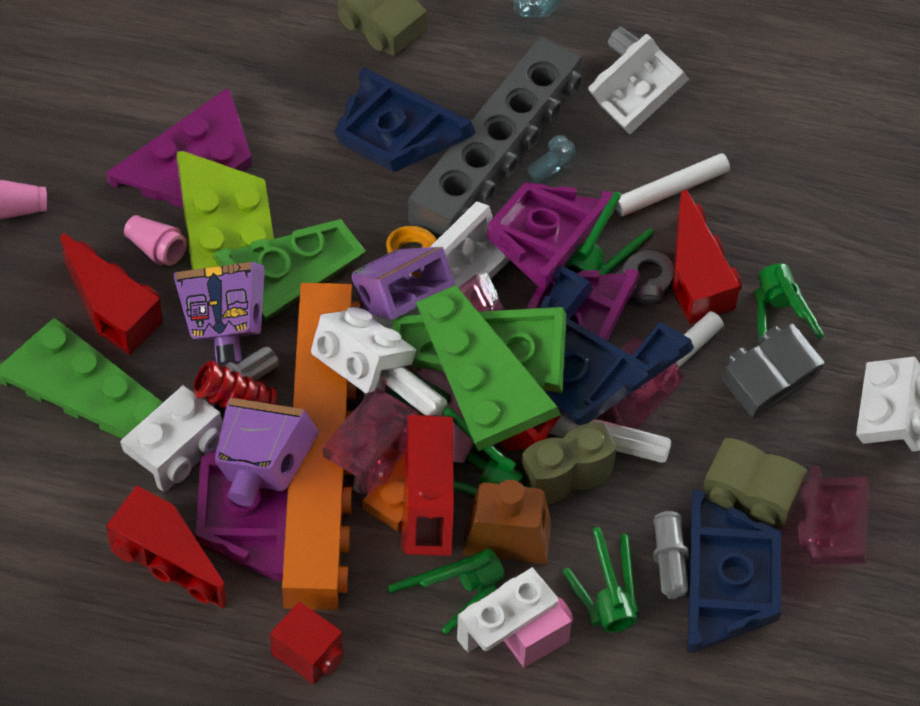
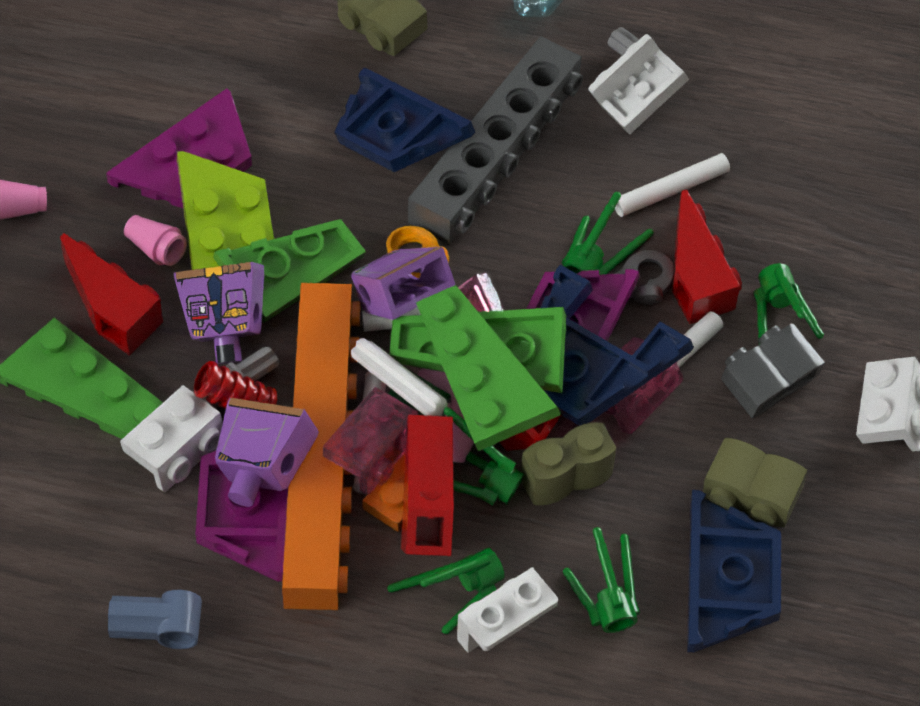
(158, 538): red slope -> none
(168, 619): none -> sand blue piece
(307, 643): red brick -> none
(359, 347): white bracket -> none
(468, 248): white bracket -> none
(509, 521): dark orange torso -> none
(542, 635): bright pink brick -> none
(544, 227): magenta wing -> none
(560, 154): clear light blue arm -> none
(625, 439): white axle -> none
(671, 554): light grey axle -> none
(835, 518): clear pink bracket -> none

